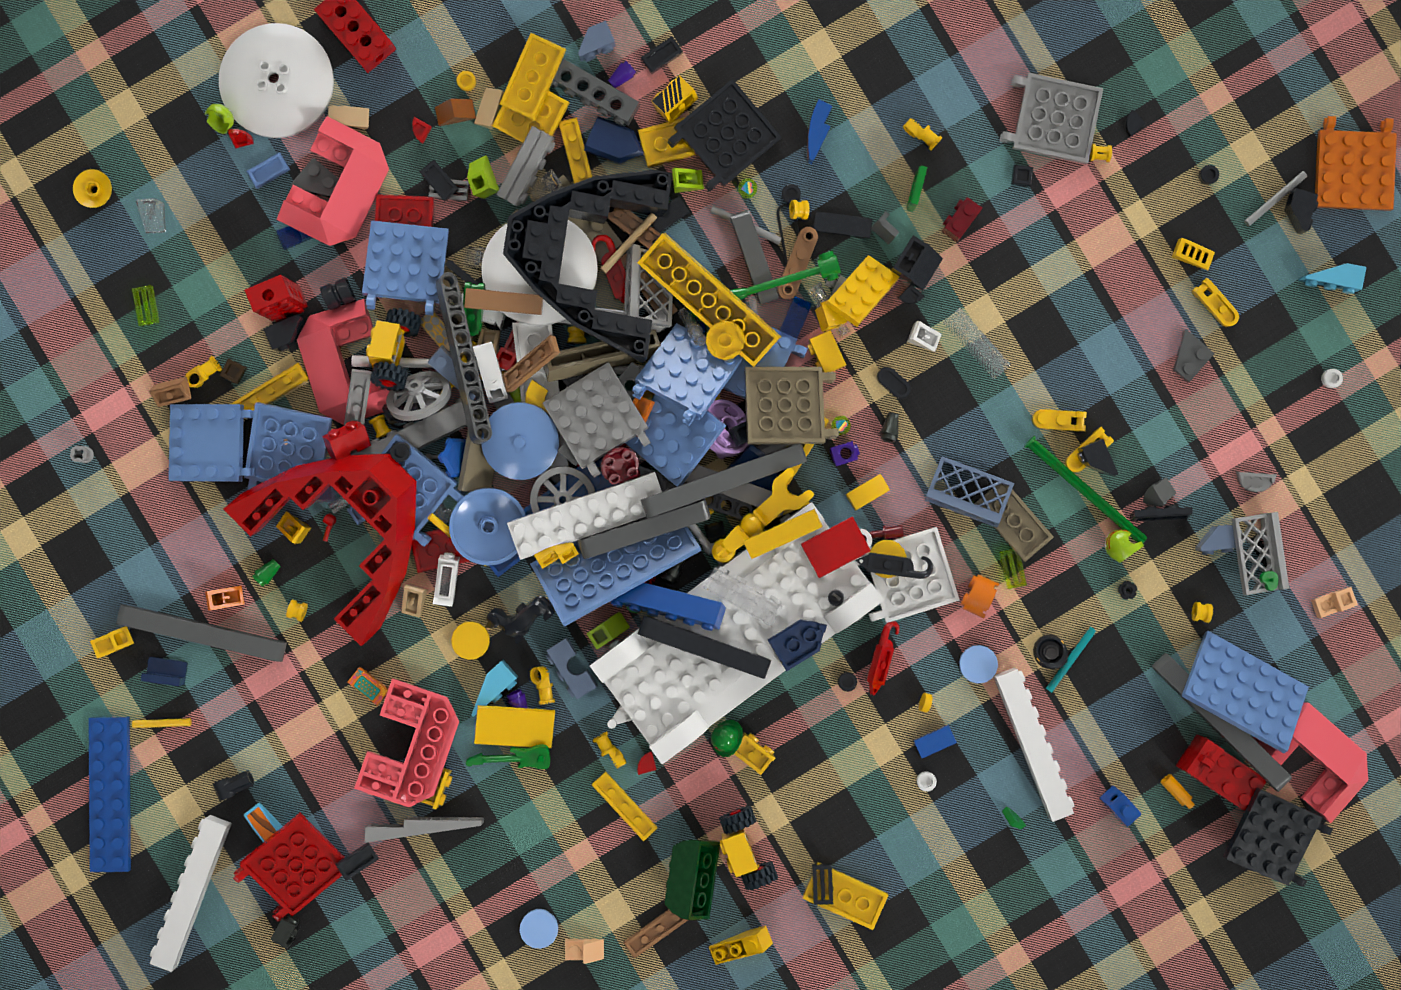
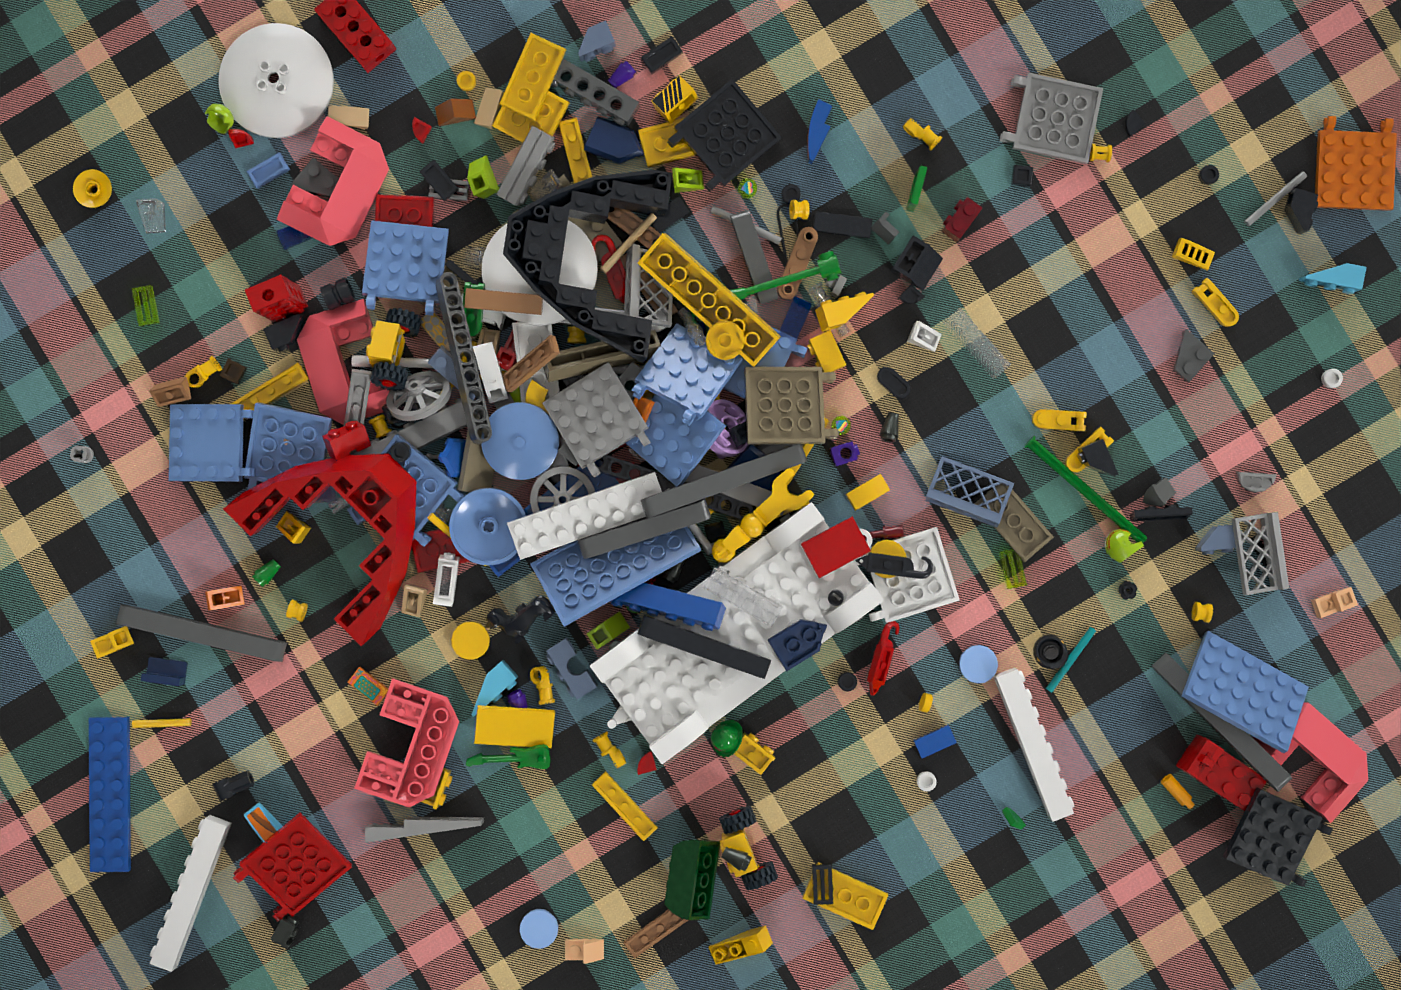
(330, 520): red hand -> none
(357, 861): black tile -> none
(563, 552): yellow slope -> none
(619, 465): dark red dish -> none
(737, 858): none -> pearl dark grey cone
(783, 533): yellow tile -> none
(862, 290): yellow plate -> none
(980, 595): orange brick -> none
(1121, 807): blue torso -> none
(1269, 579): green piece -> none

